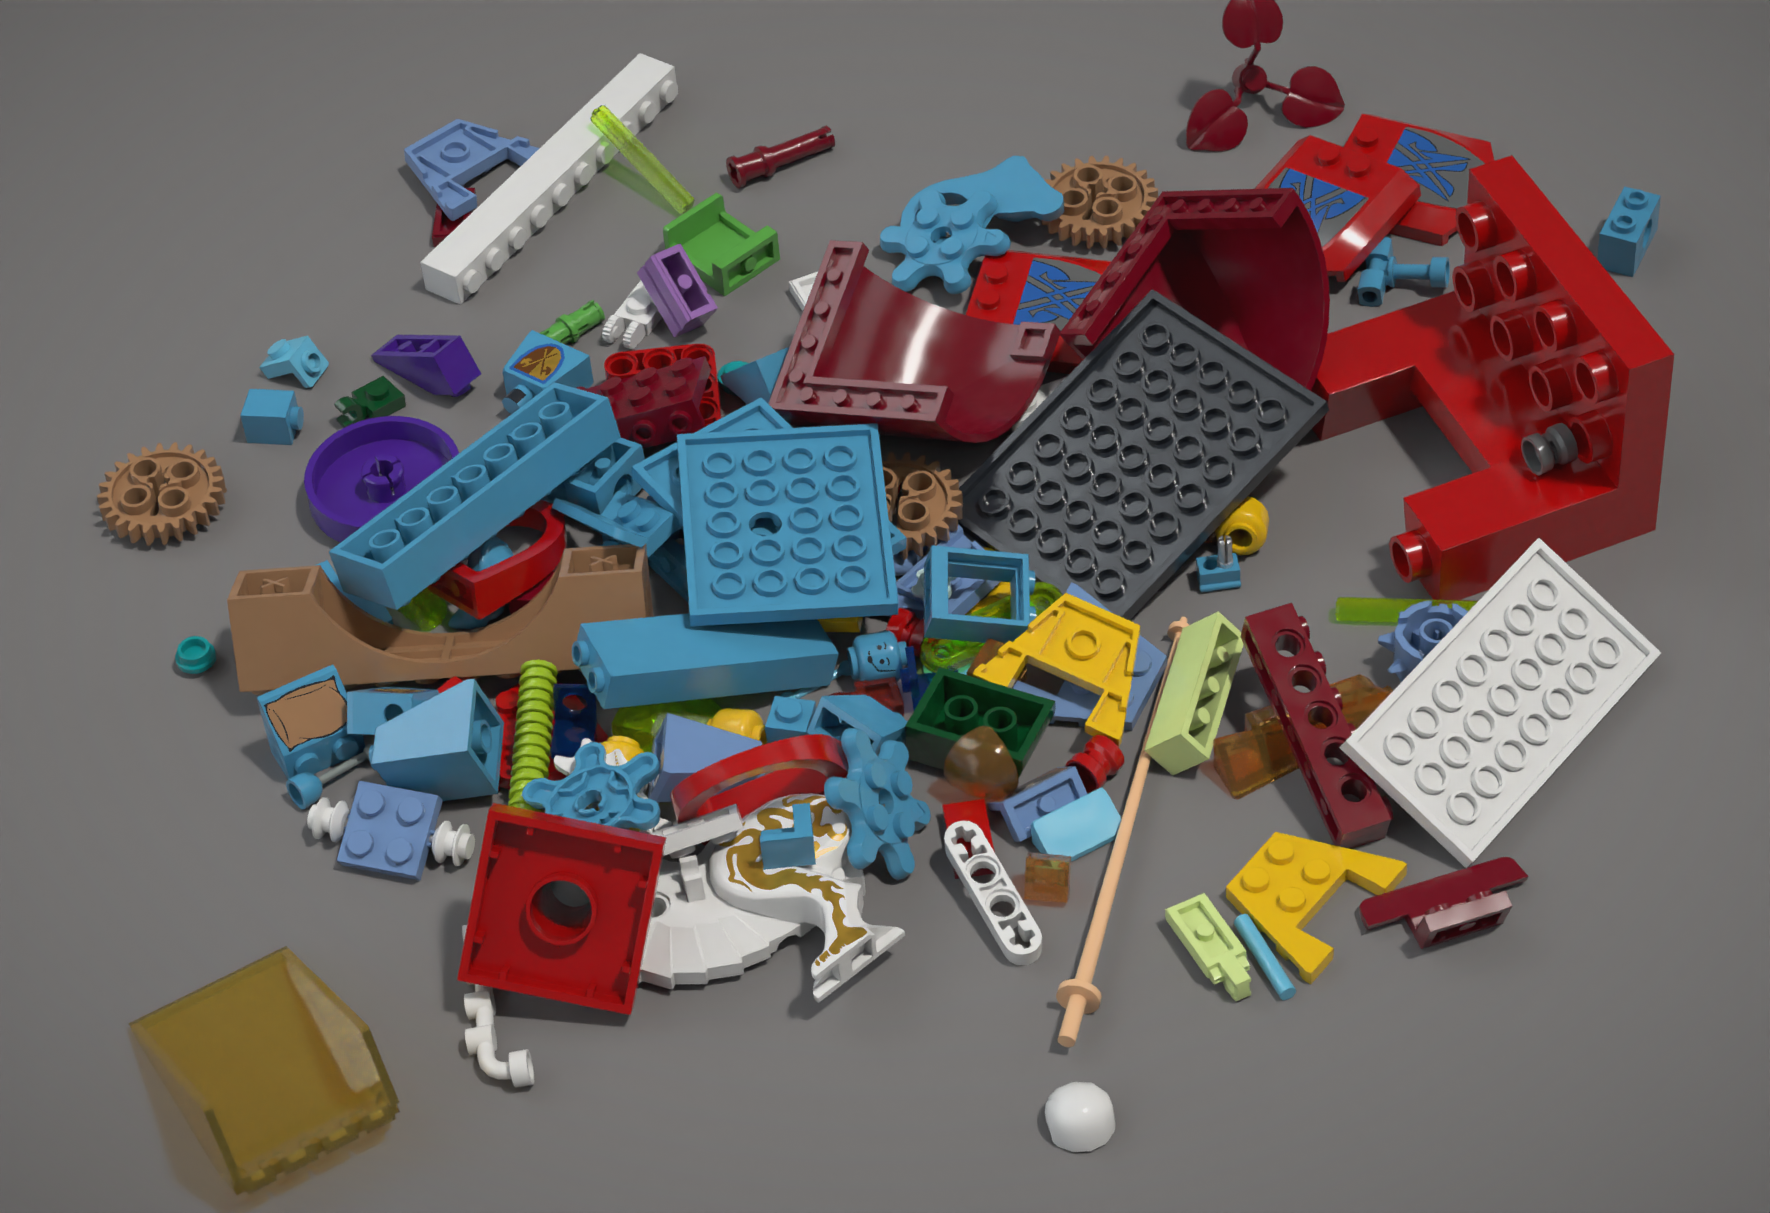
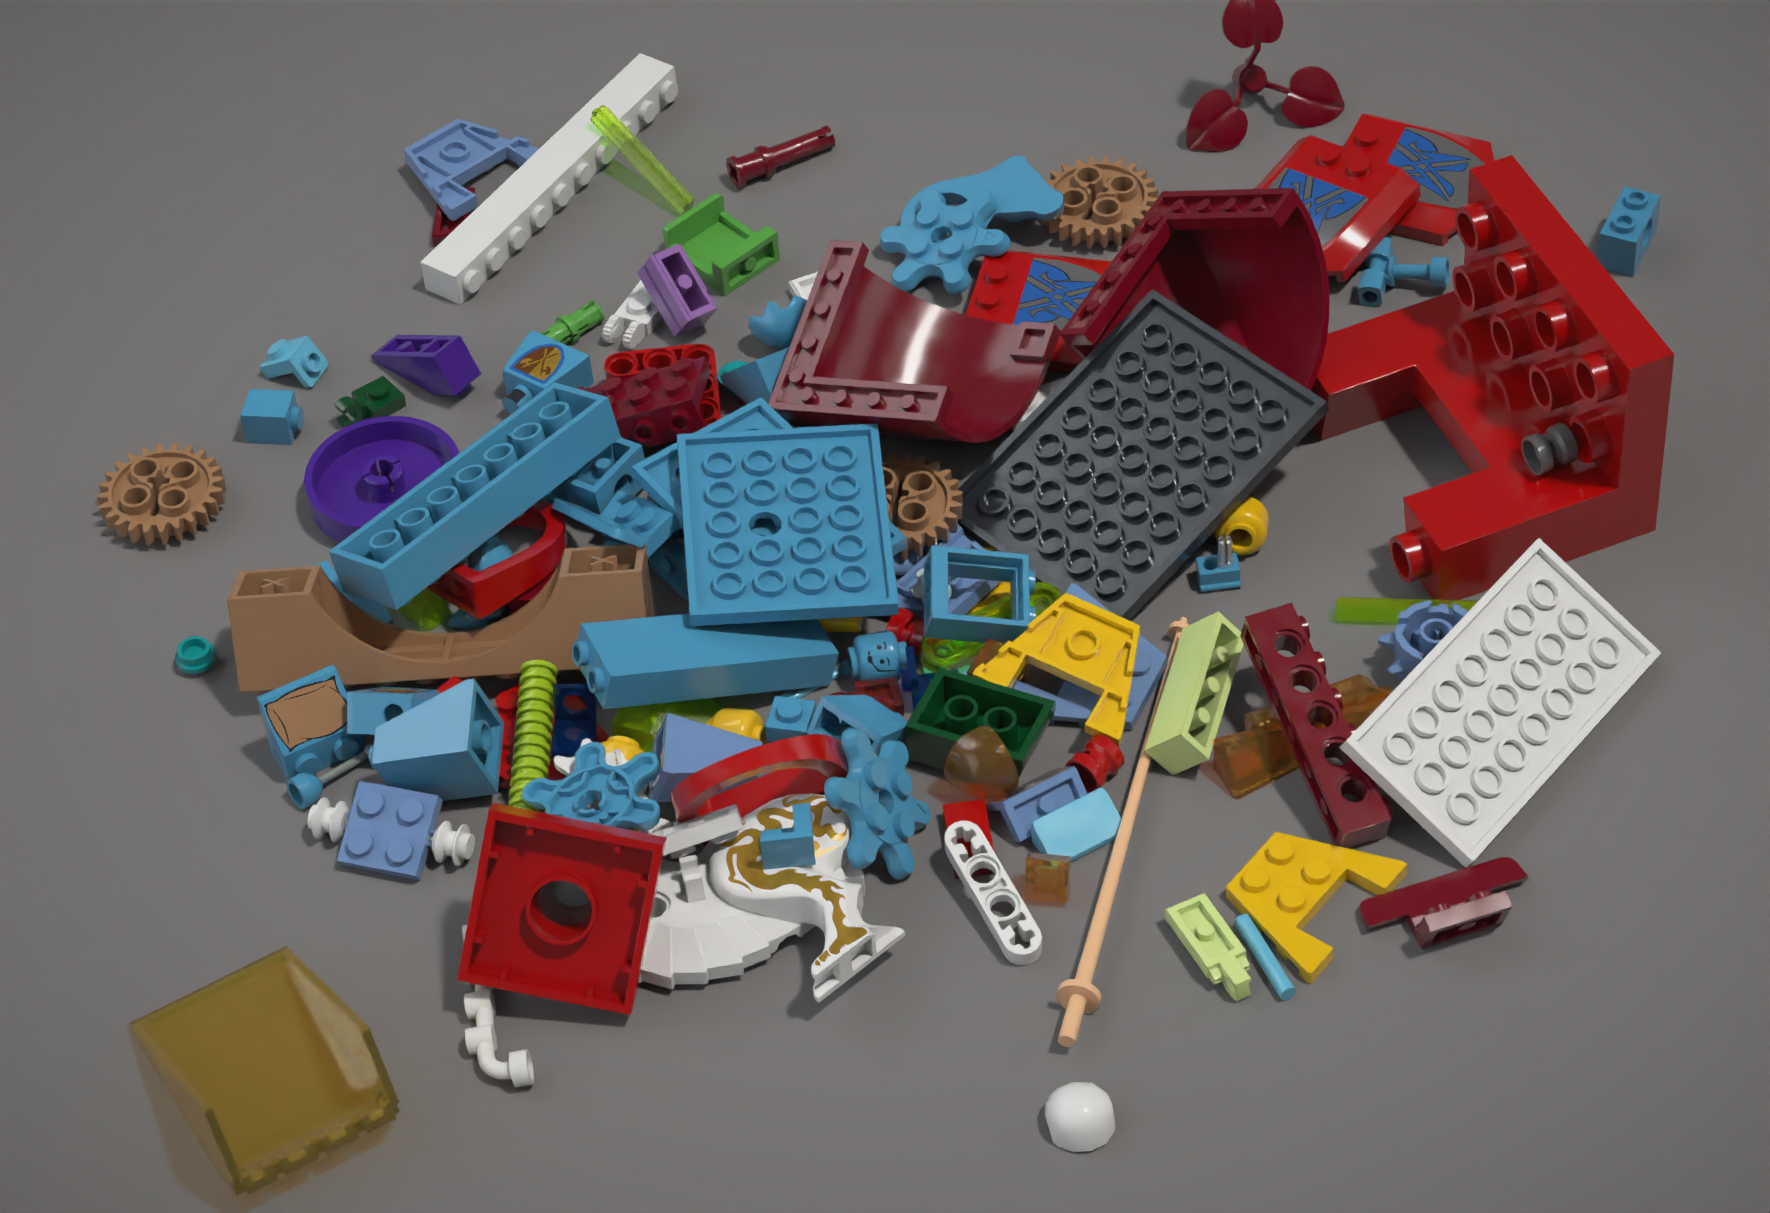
(777, 324): none -> dark azure hair

